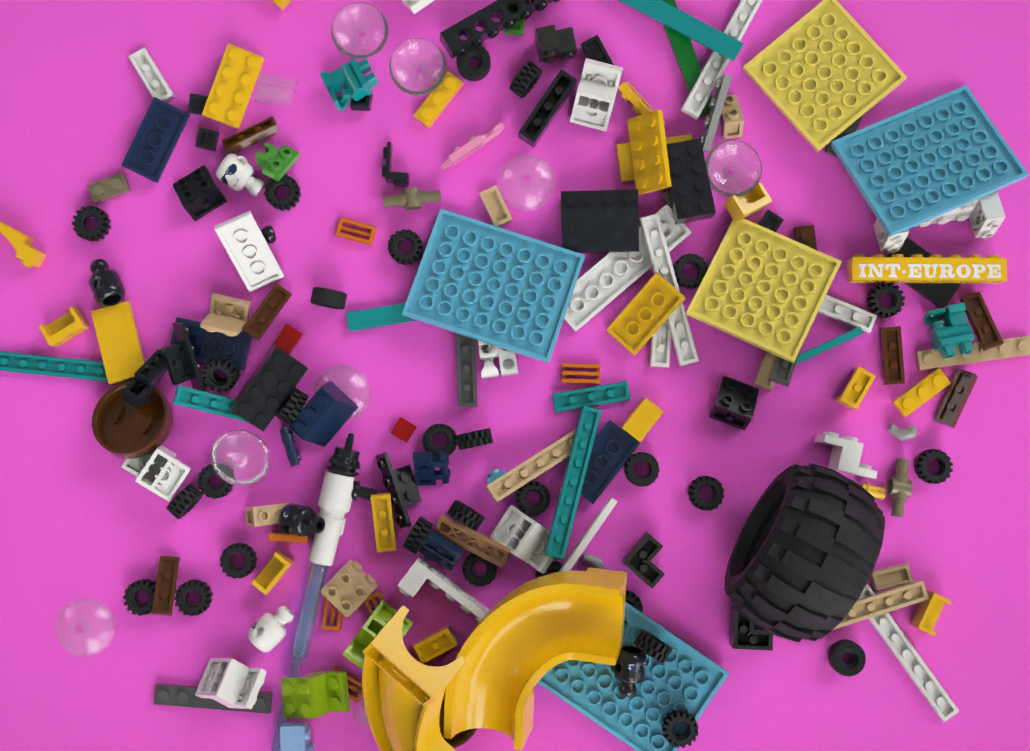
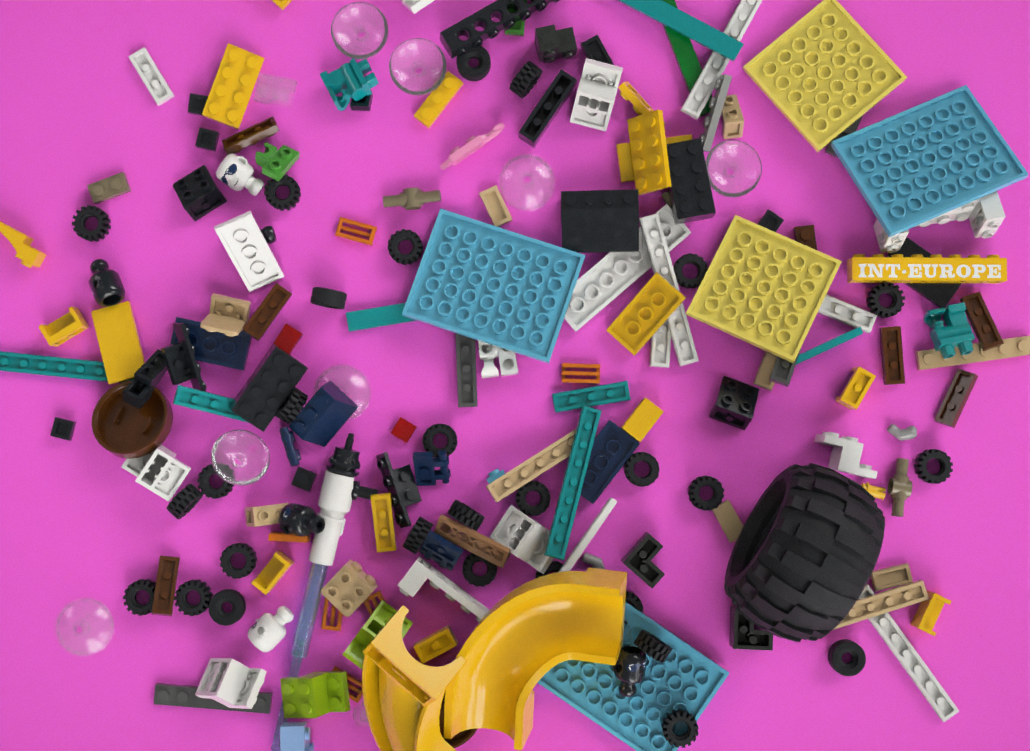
(63, 428): none -> black plate
(155, 140): dark blue plate -> none
(216, 381): black tyre -> none
(238, 607): none -> black tyre
(304, 479): none -> black plate
(397, 178): black bracket -> none
(474, 439): black tyre -> none
(728, 520): none -> tan tile
(747, 204): yellow panel -> none
(921, 392): yellow plate -> none

